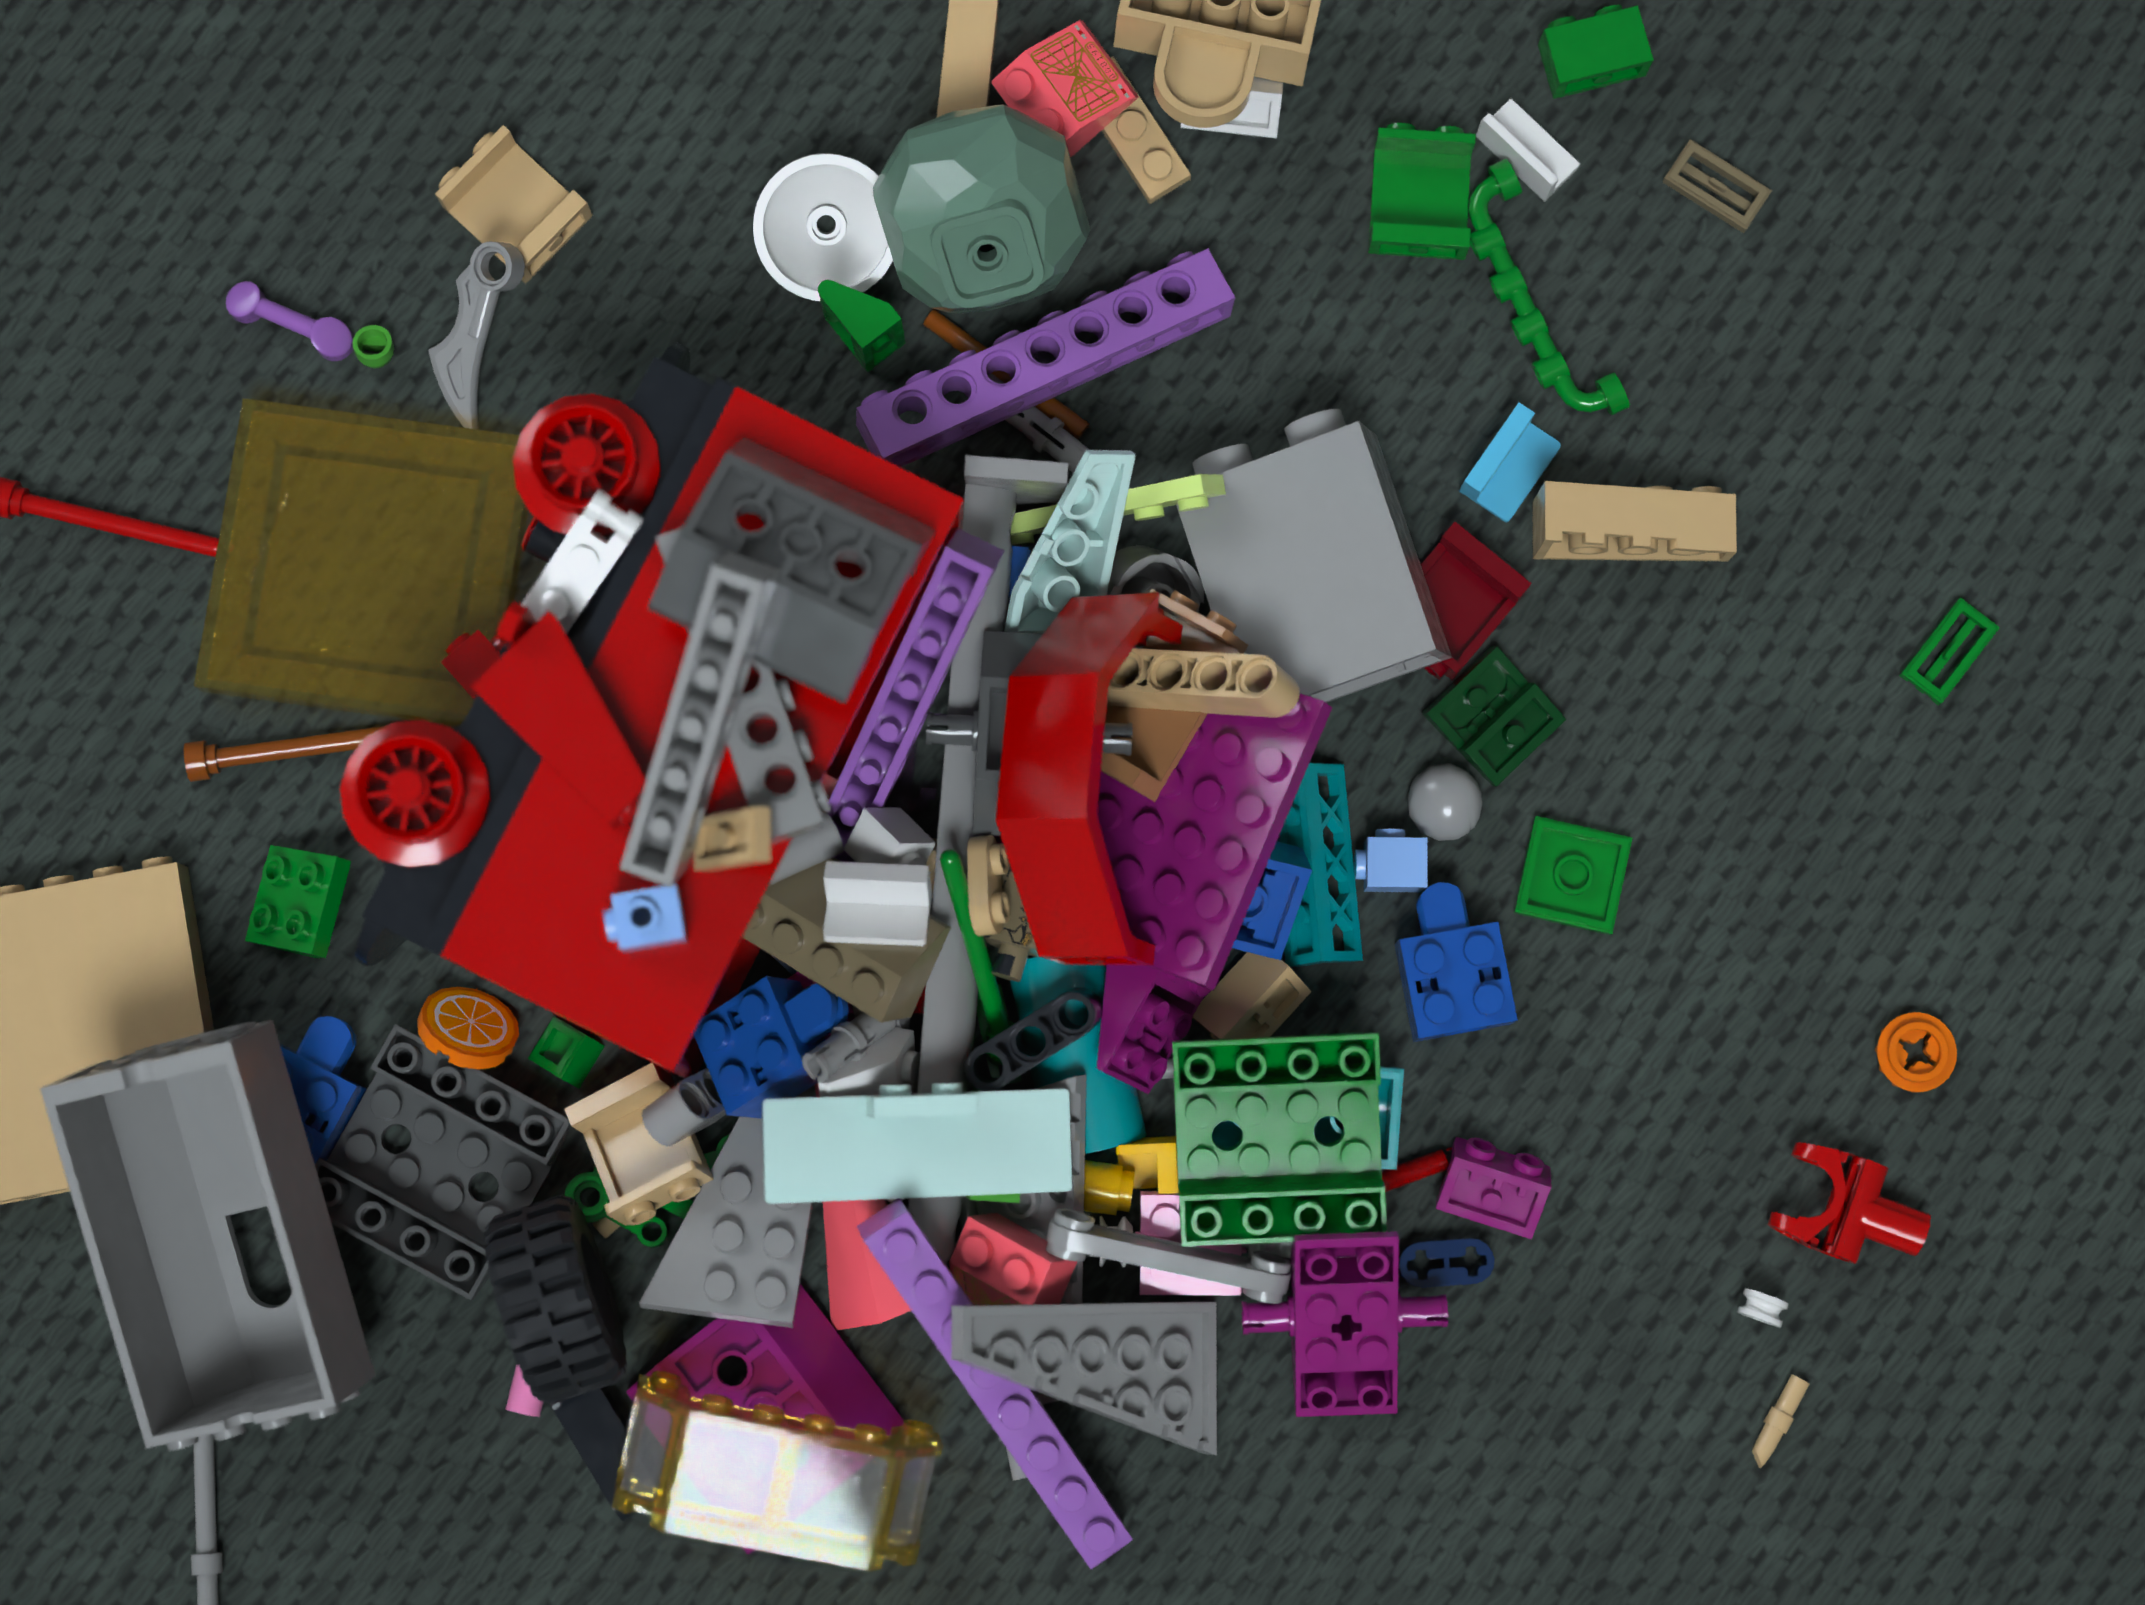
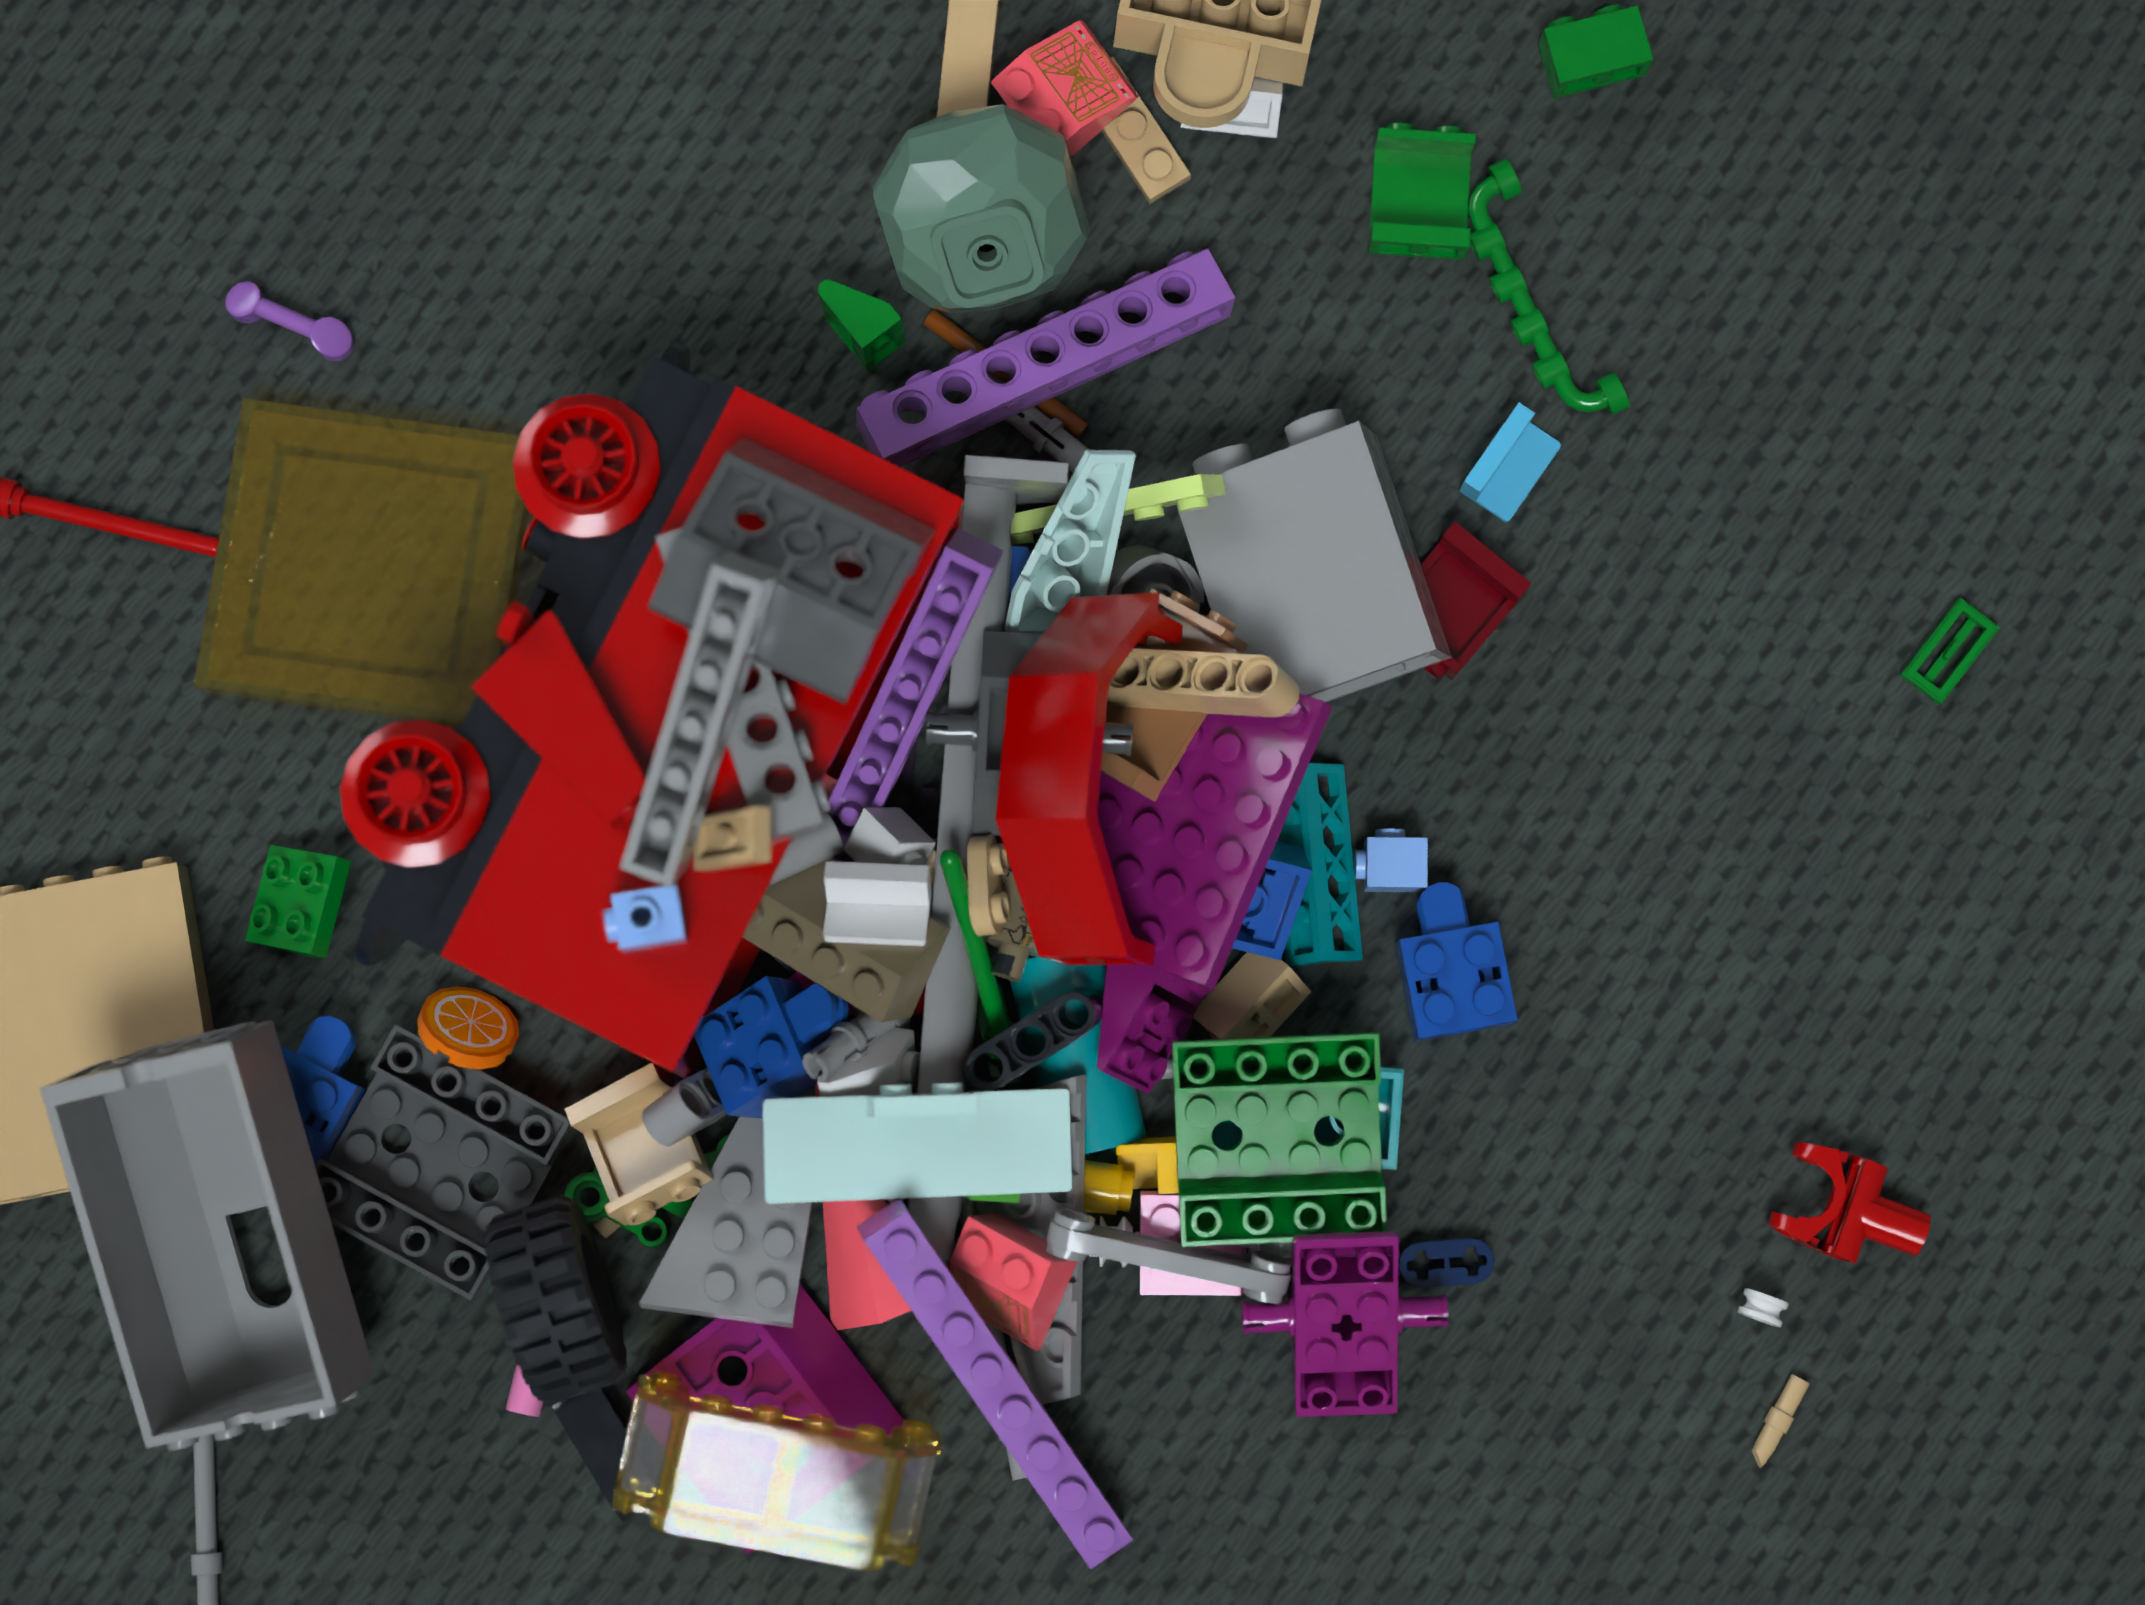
(204, 759): dark orange piece -> none
(374, 339): bright green hinge -> none
(459, 355): light grey piece -> none
(471, 657): red brick -> none
(512, 201): tan panel -> none
(566, 1052): green slope -> none
(581, 561): white plate -> none
(793, 245): white dish -> none
(1119, 1360): light grey wing -> none
(1415, 1170): red piece -> none
(1444, 802): light grey hair -> none
(1494, 716): dark green slope -> none
(1495, 1187): magenta bracket -> none
(1528, 148): white panel -> none
(1573, 875): green tile -> none
(1633, 523): tan wedge -> none
(1707, 201): dark tan tile -> none
(1938, 1047): orange gear -> none

